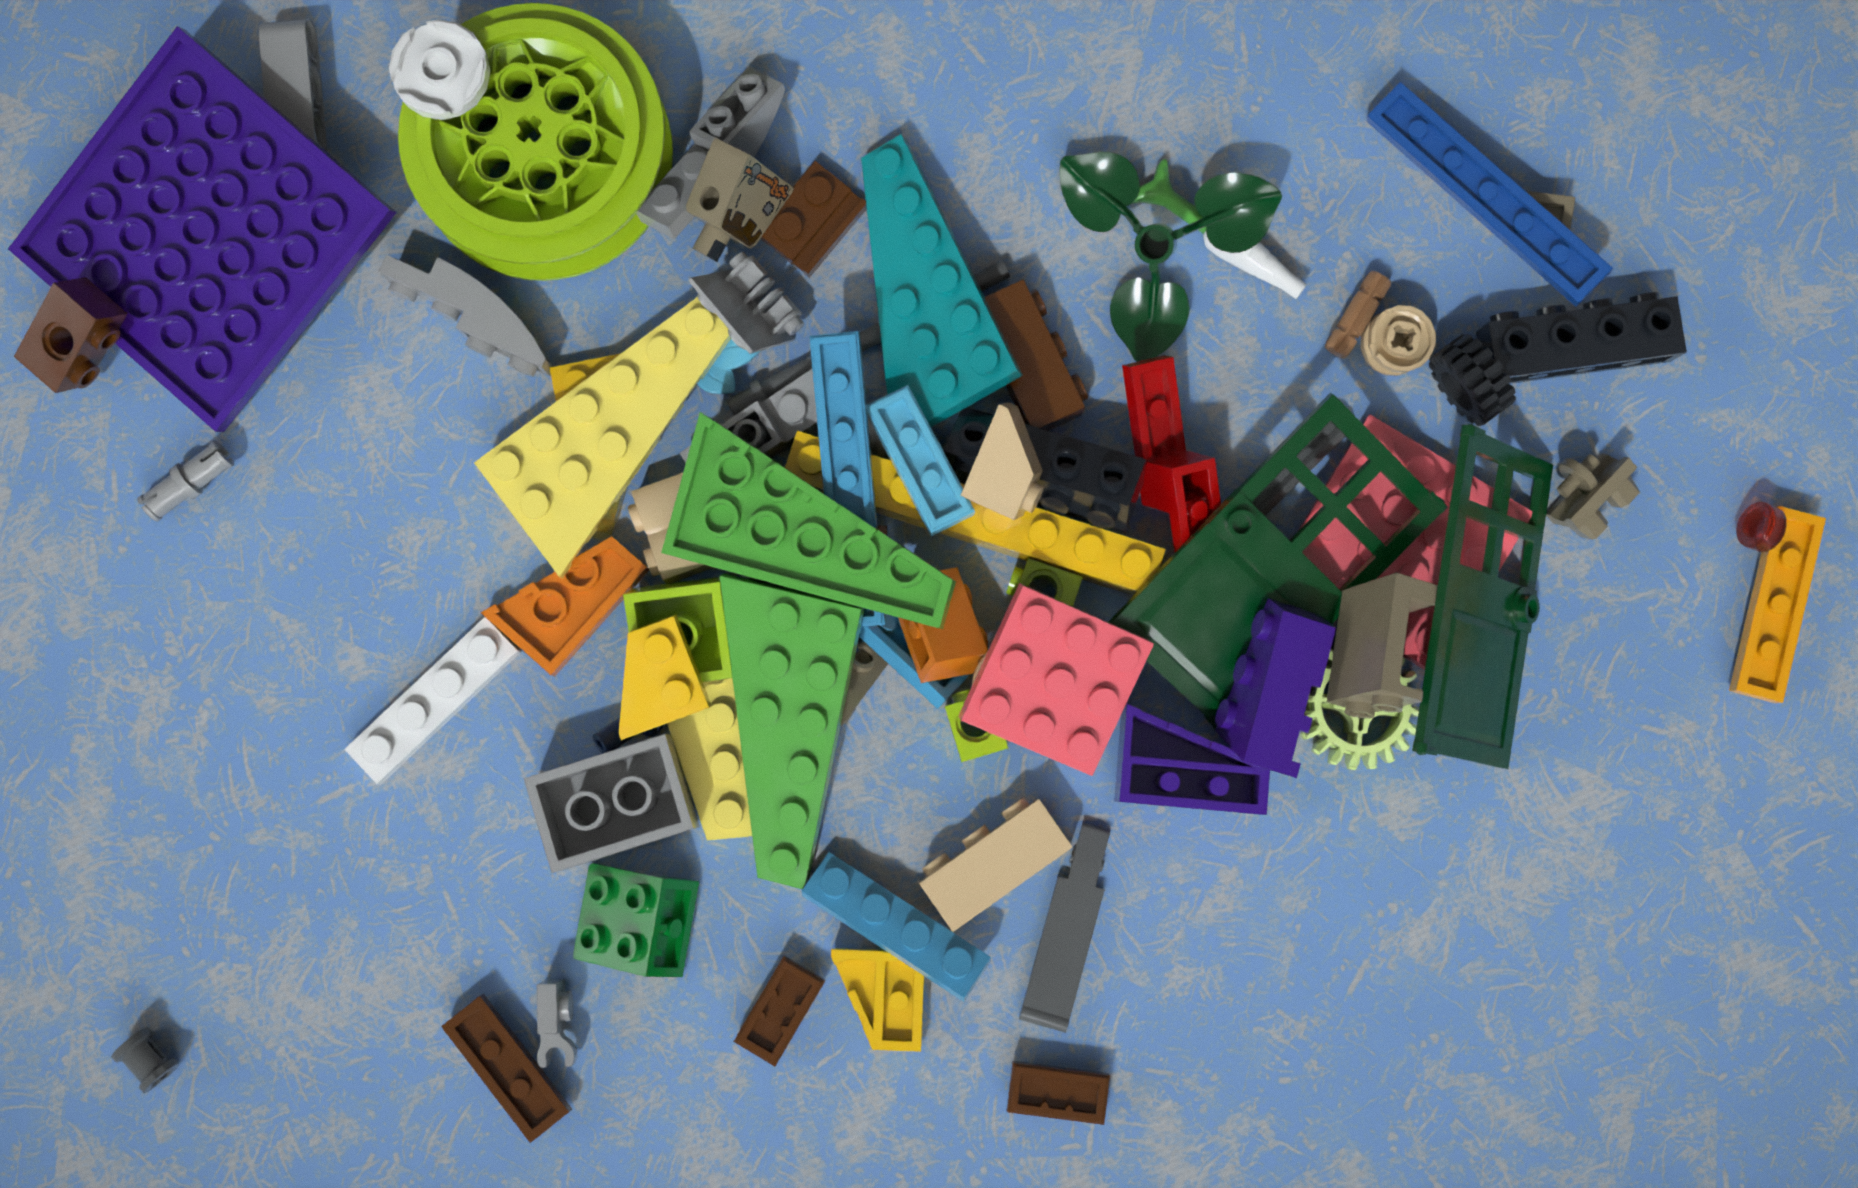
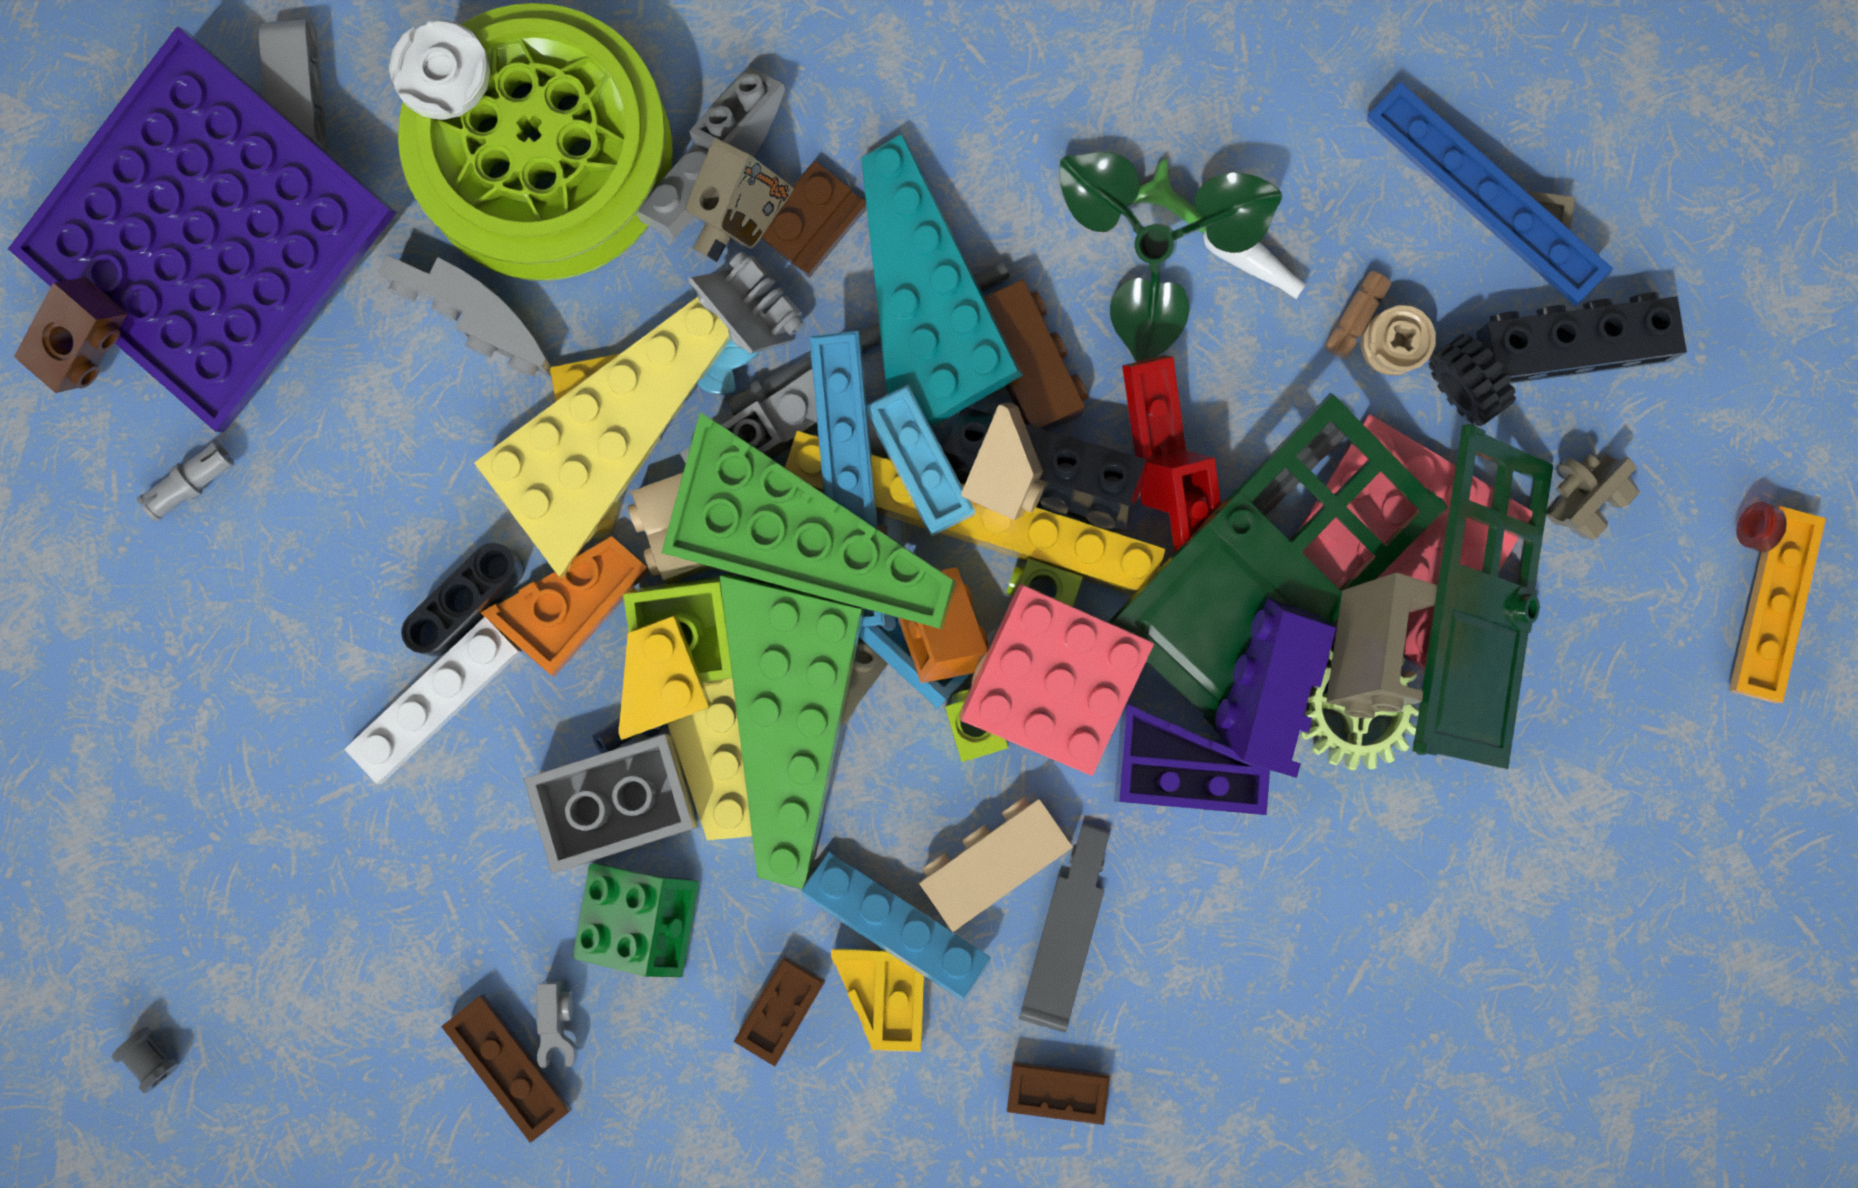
(440, 604): none -> black beam

